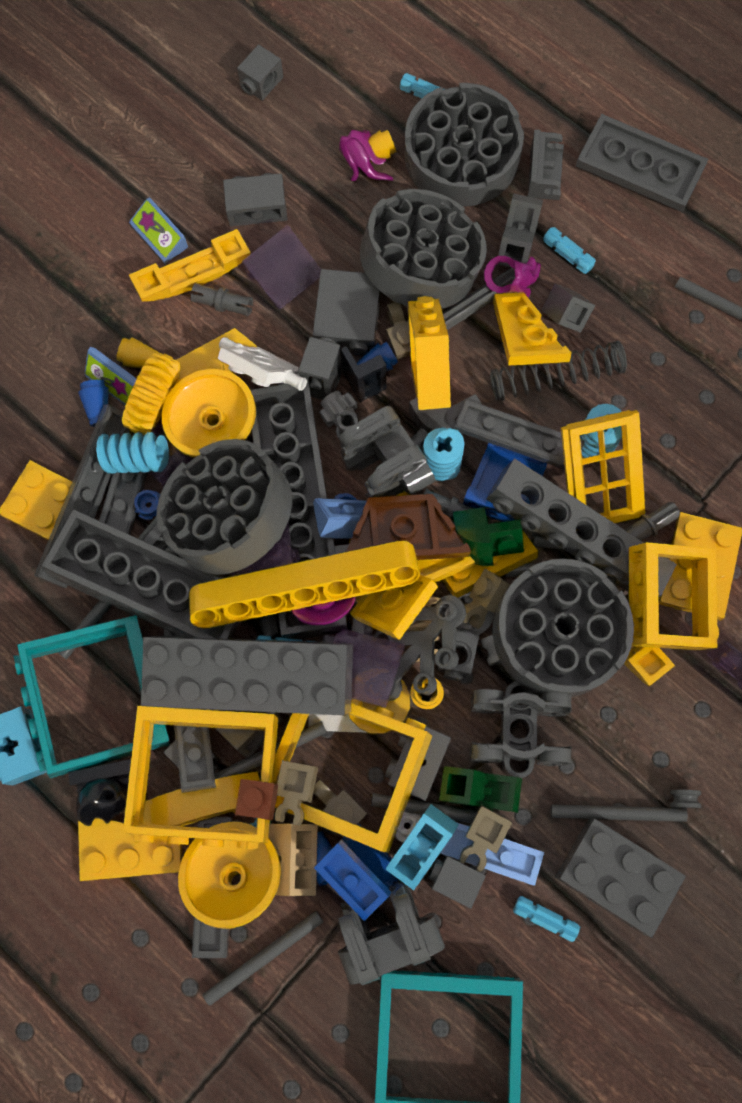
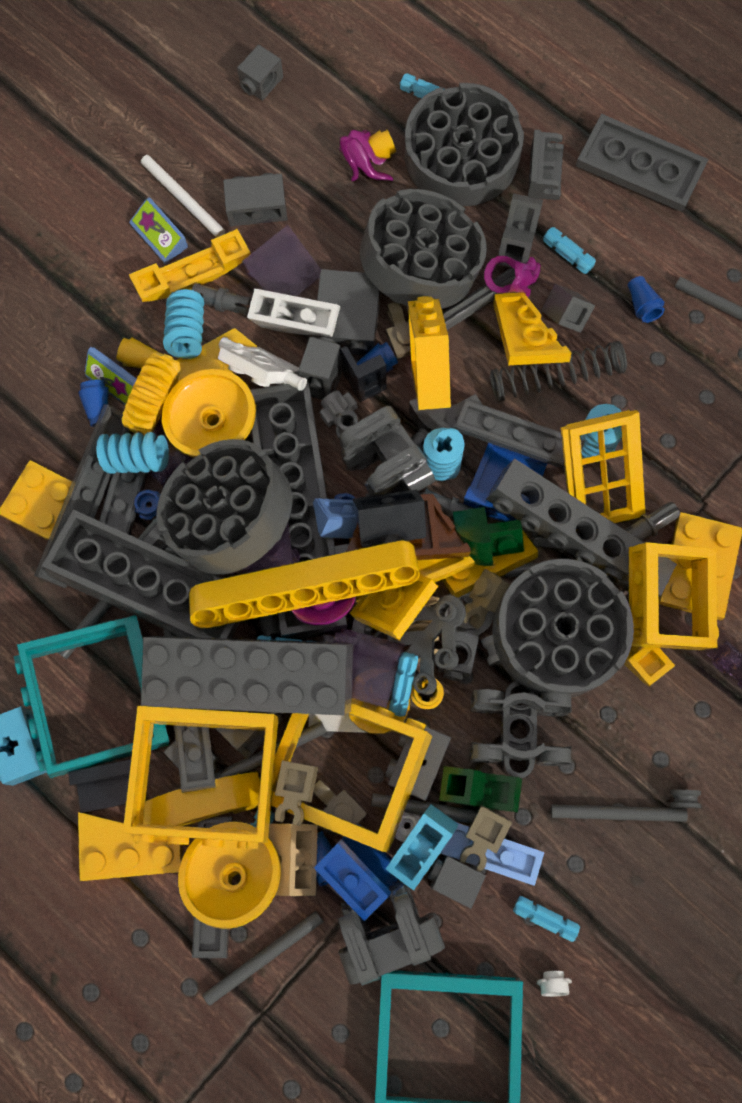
(101, 800): black hair -> none
(178, 192): none -> white bar
(184, 324): none -> medium azure piece
(256, 799): copper plate -> none
(292, 314): none -> white slope
(390, 517): none -> black panel
(403, 683): none -> medium azure axle
(554, 984): none -> white plate
(620, 877): dark grey brick -> none
(646, 301): none -> blue cone

